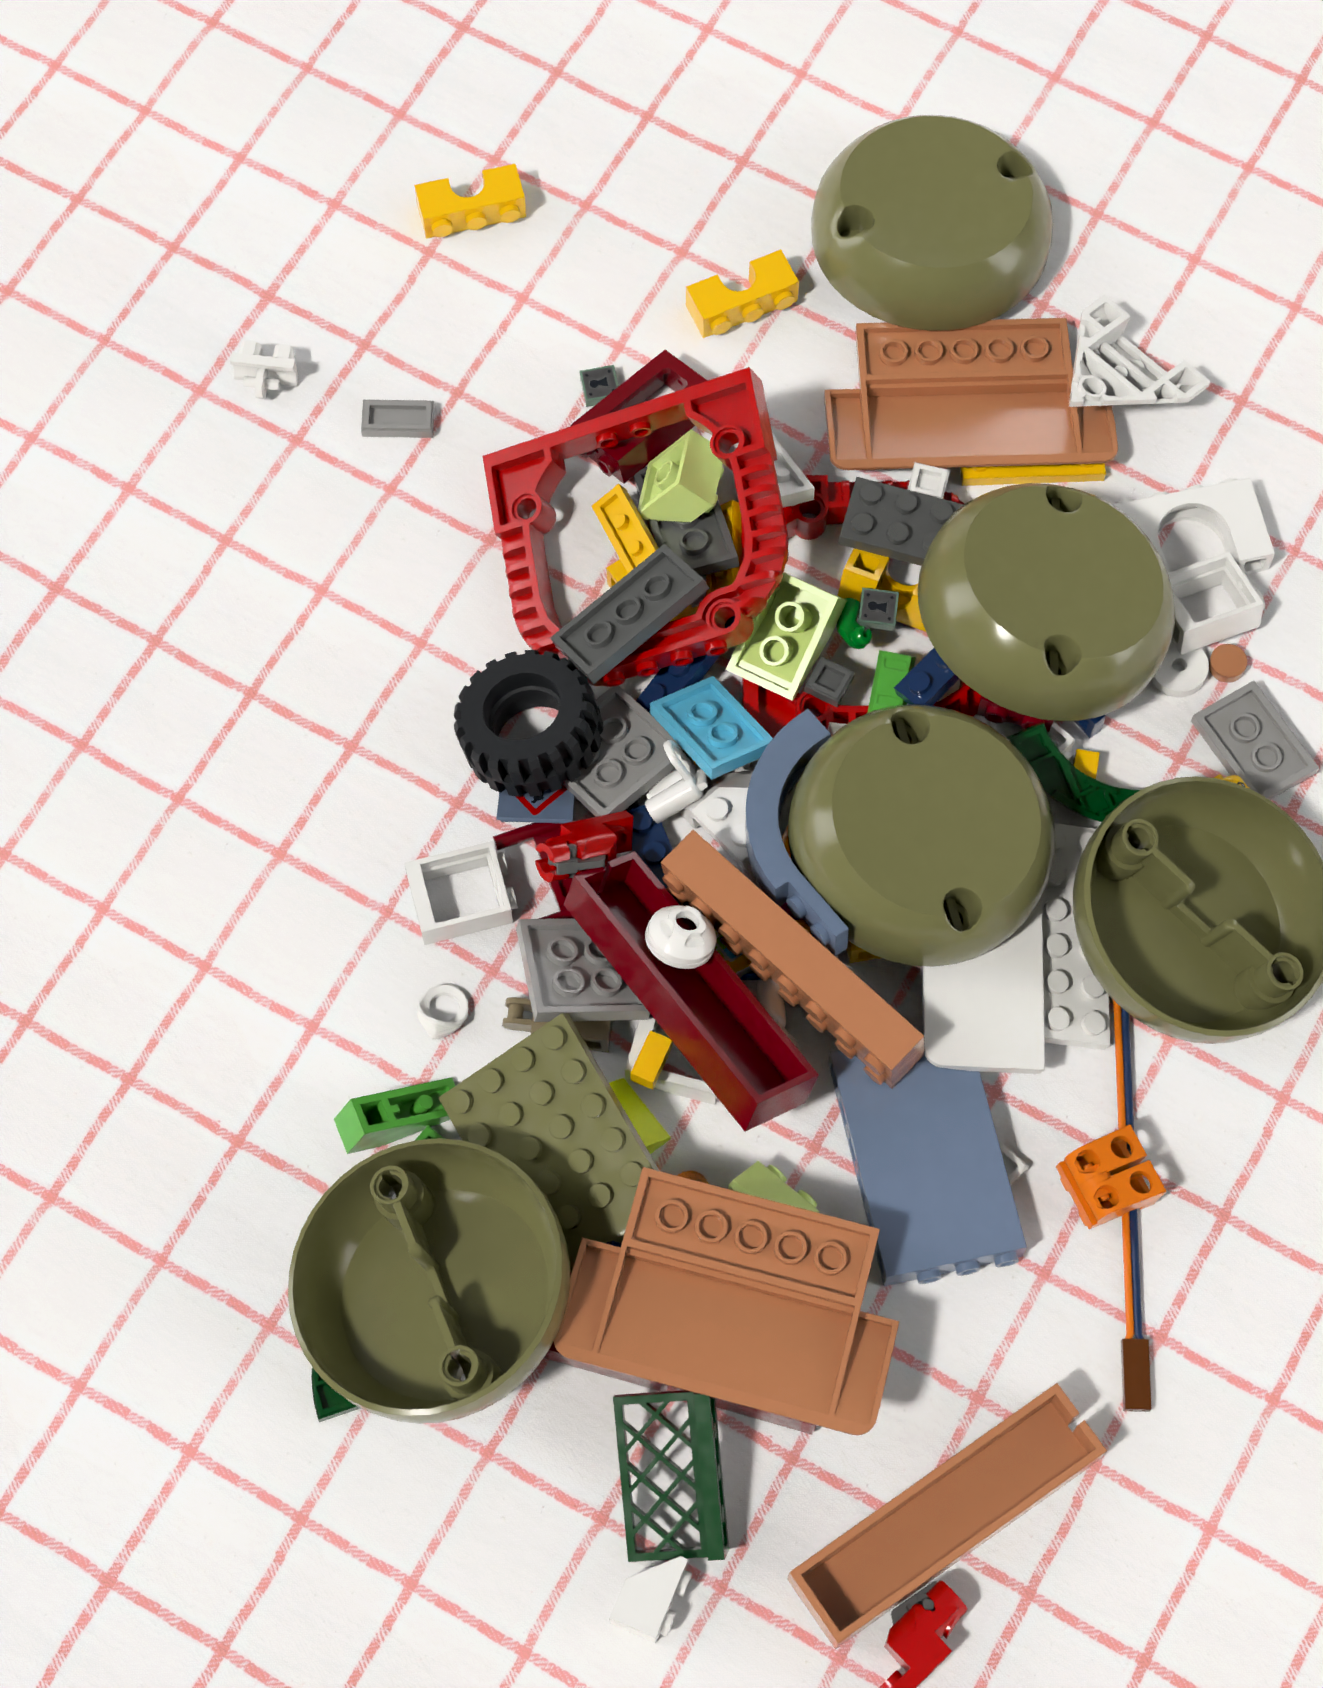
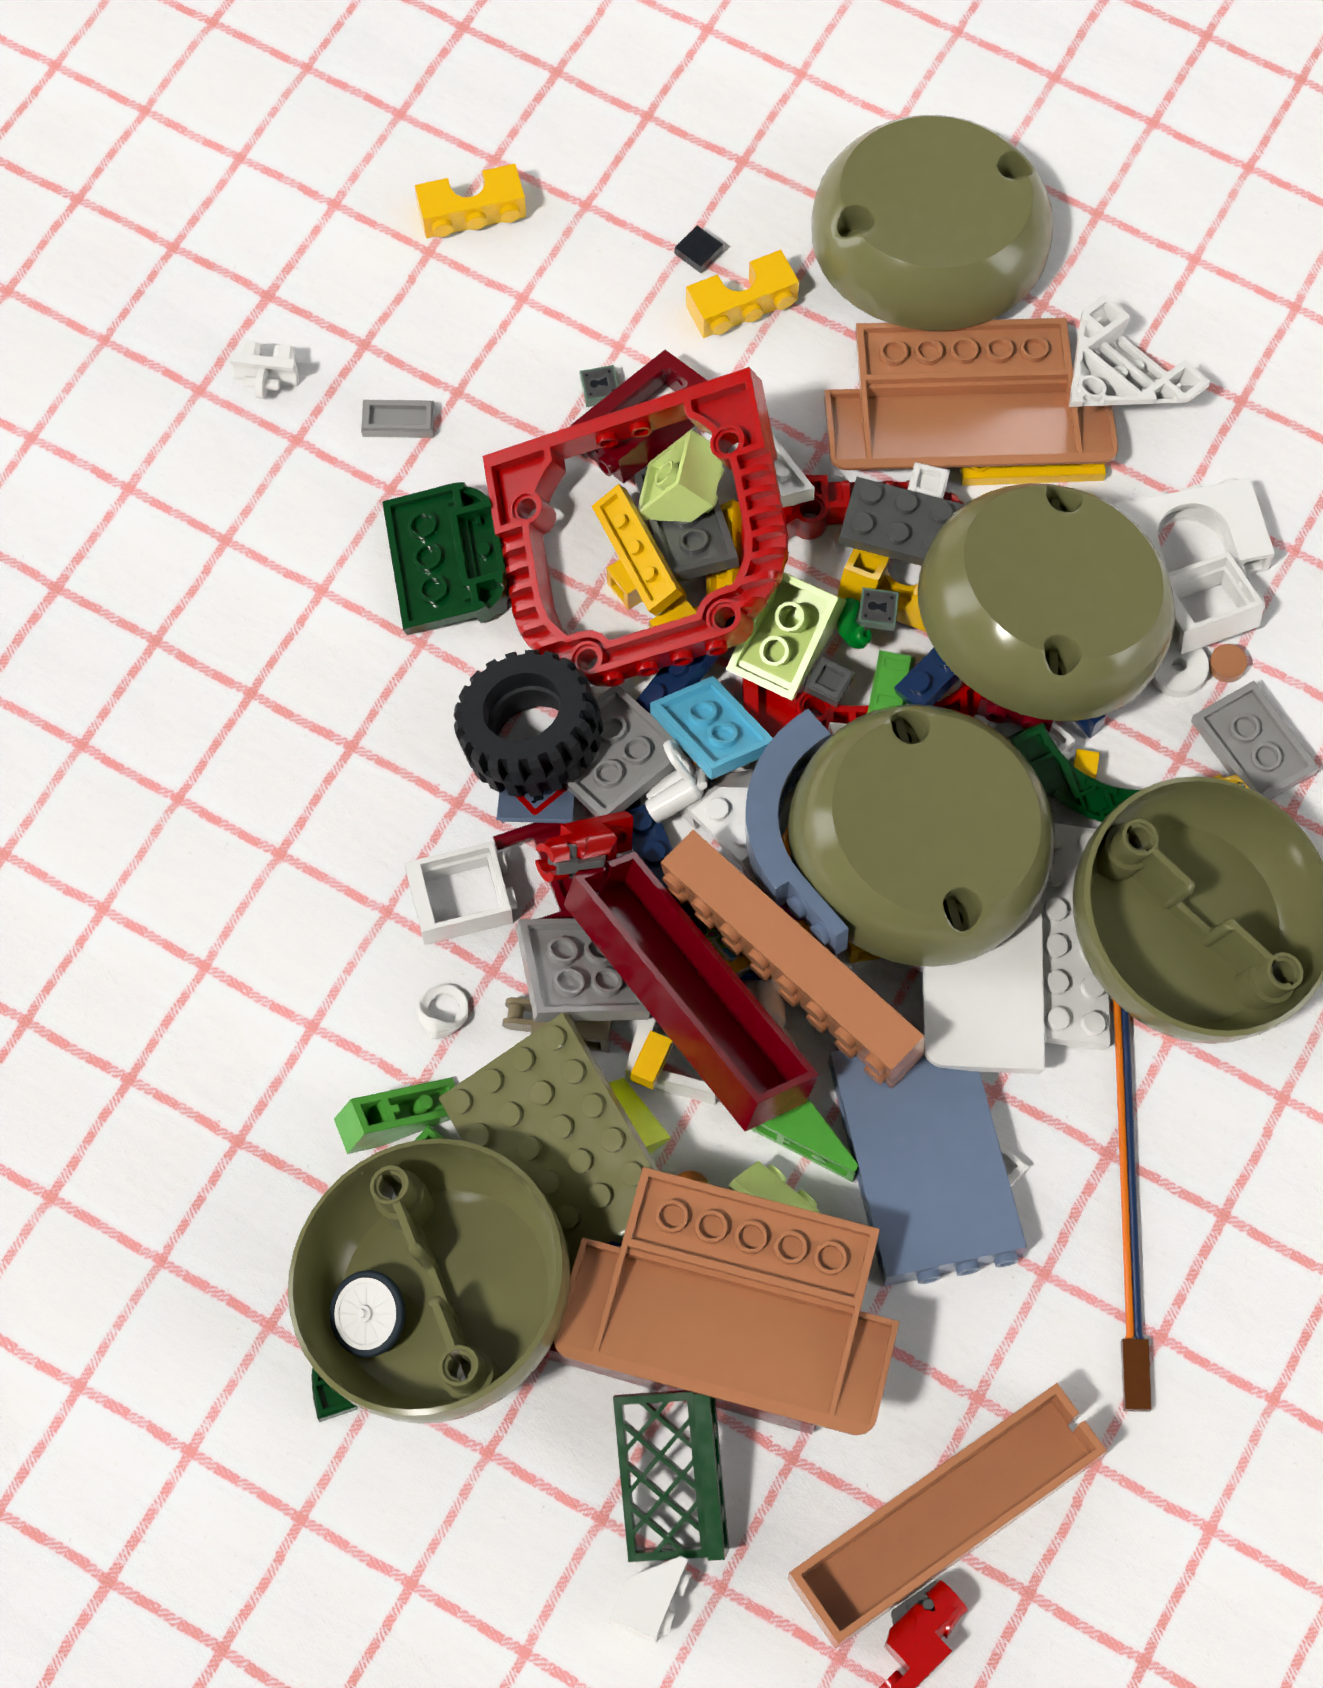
(367, 1313): none -> white wheel
(445, 557): none -> dark green plate
(629, 613): dark grey plate -> none
(679, 946): white piece -> none
(698, 249): none -> black tile
(810, 1136): none -> bright green slope
(1108, 1179): orange hips -> none

